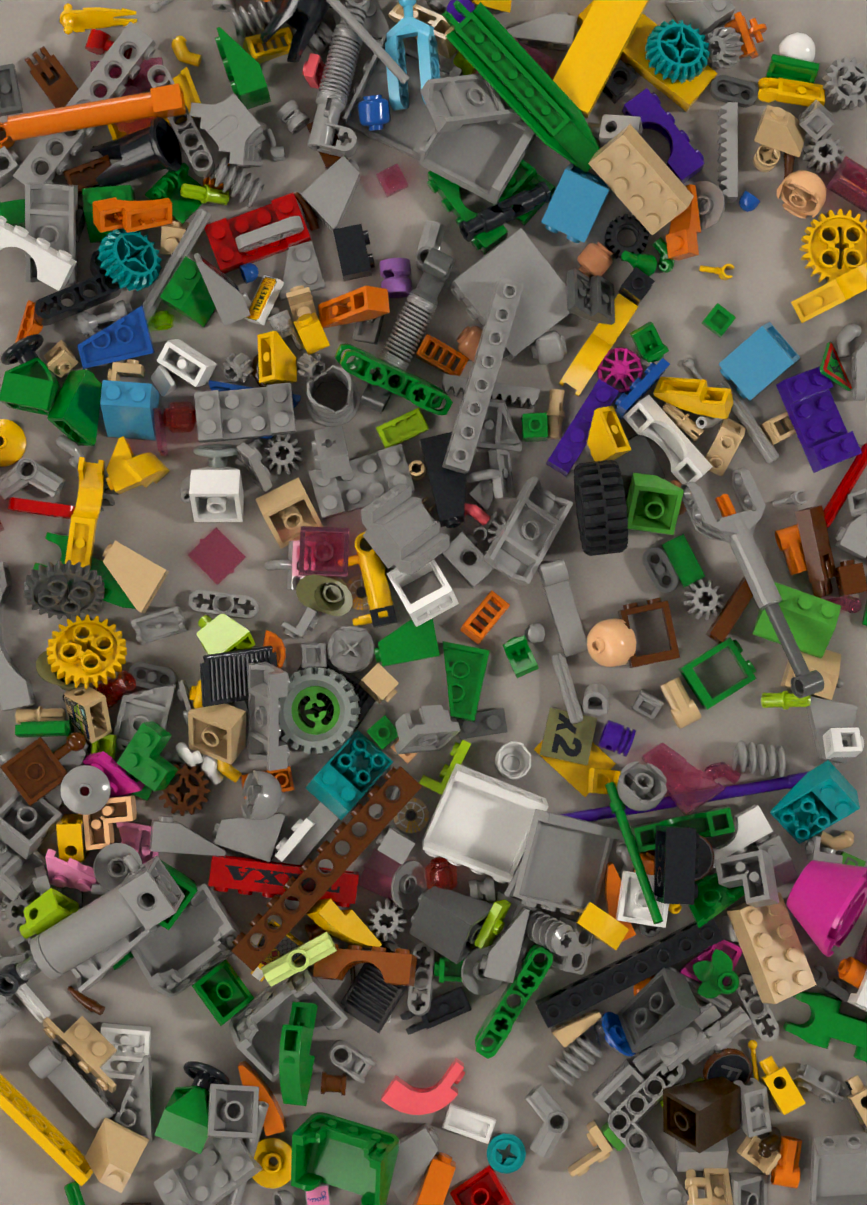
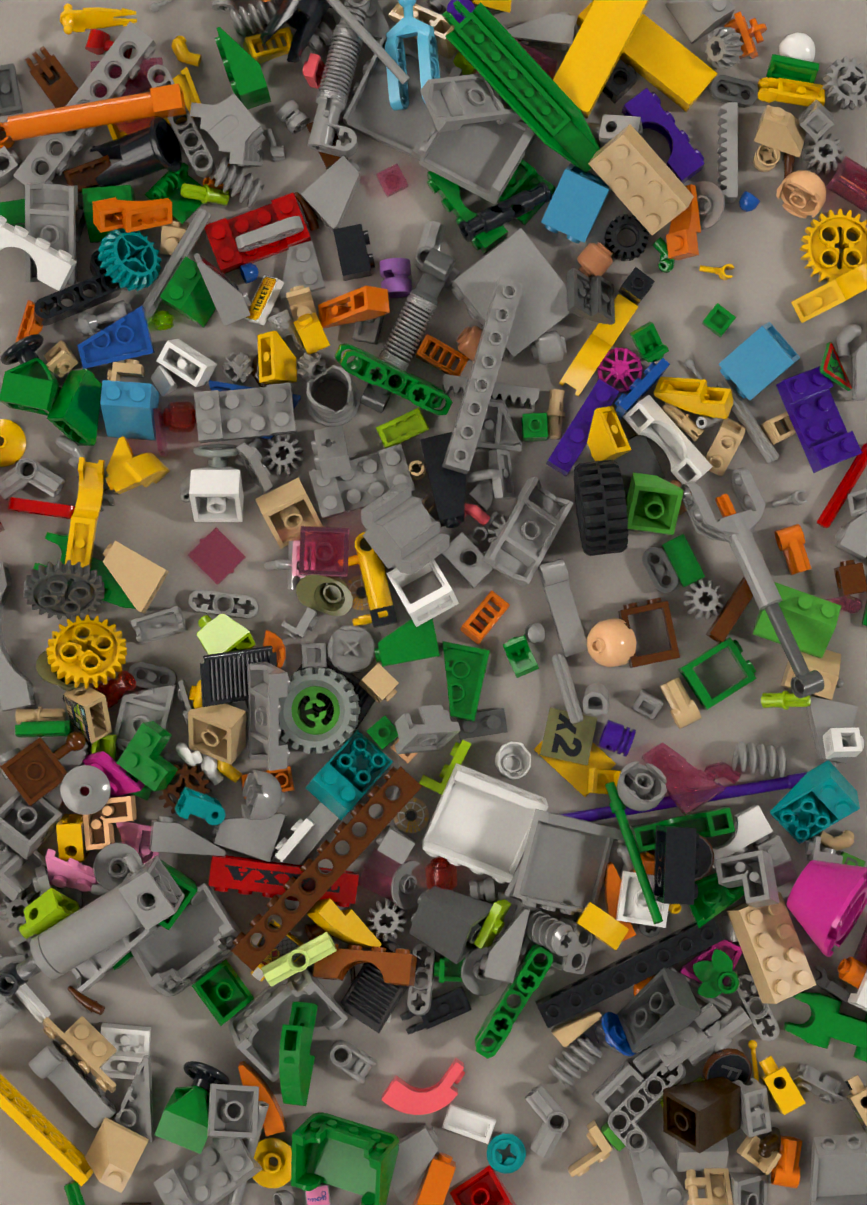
(200, 805): none -> teal leg
(333, 1083): reddish brown bush -> none
(374, 112): blue head -> none
(645, 262): green cone -> none
(673, 61): teal gear -> none
(816, 549): reddish brown hinge -> none

